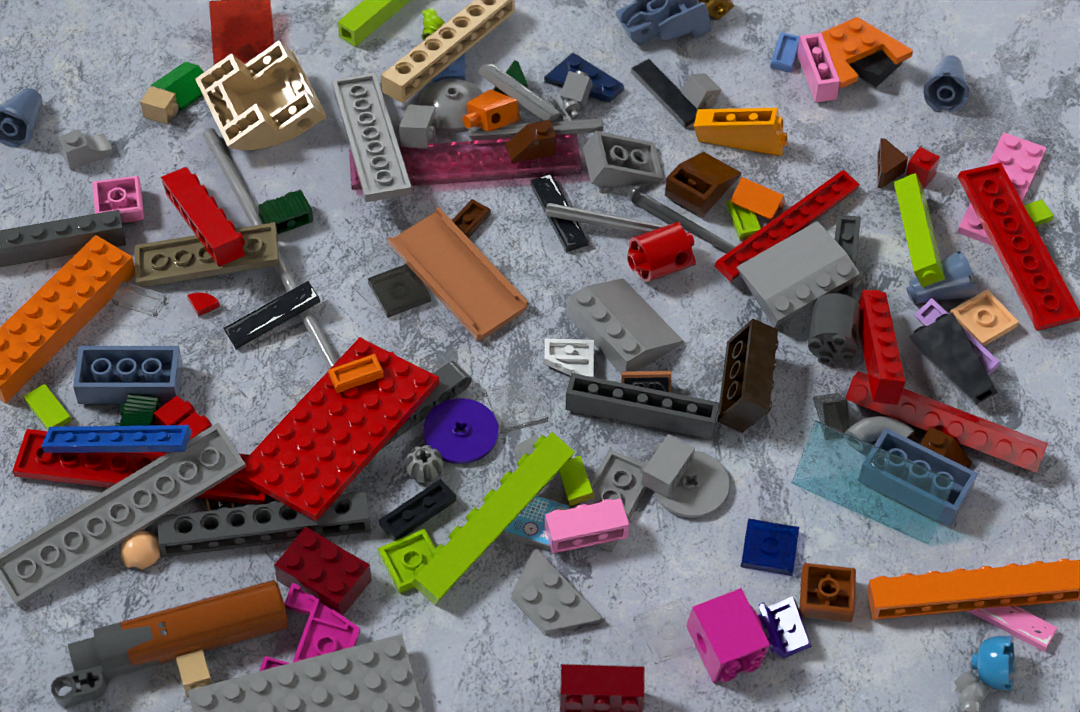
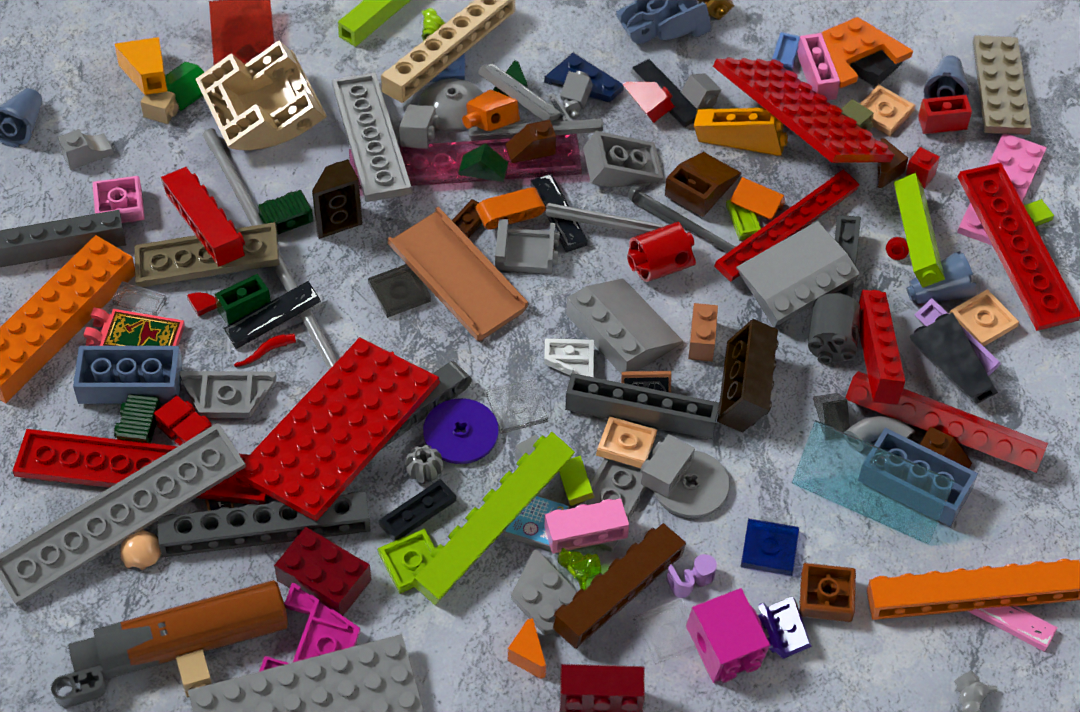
(47, 407): lime tile -> none
(117, 439): blue plate -> none
(133, 329): none -> tile
(143, 64): none -> light orange slope
(227, 392): none -> light grey wing
(242, 298): none -> dark green brick
(272, 343): none -> red animal
(337, 199): none -> dark brown slope
(355, 373): orange tile -> none
(484, 164): none -> dark green slope
(512, 206): none -> orange beam
(526, 249): none -> light grey panel
(527, 652): none -> orange slope
(580, 565): none -> clear neon green animal
(618, 585): none -> reddish brown brick
(626, 442): none -> light nougat tile
(650, 98): none -> slope
(701, 573): none -> lavender leg
(703, 332): none -> nougat brick
(804, 111): none -> red plate
(859, 113): none -> olive brick
(888, 109): none -> light nougat tile
(897, 248): none -> red plate
(944, 114): none -> red brick
(995, 662): dark azure cylinder -> none
(1001, 85): none -> dark tan plate

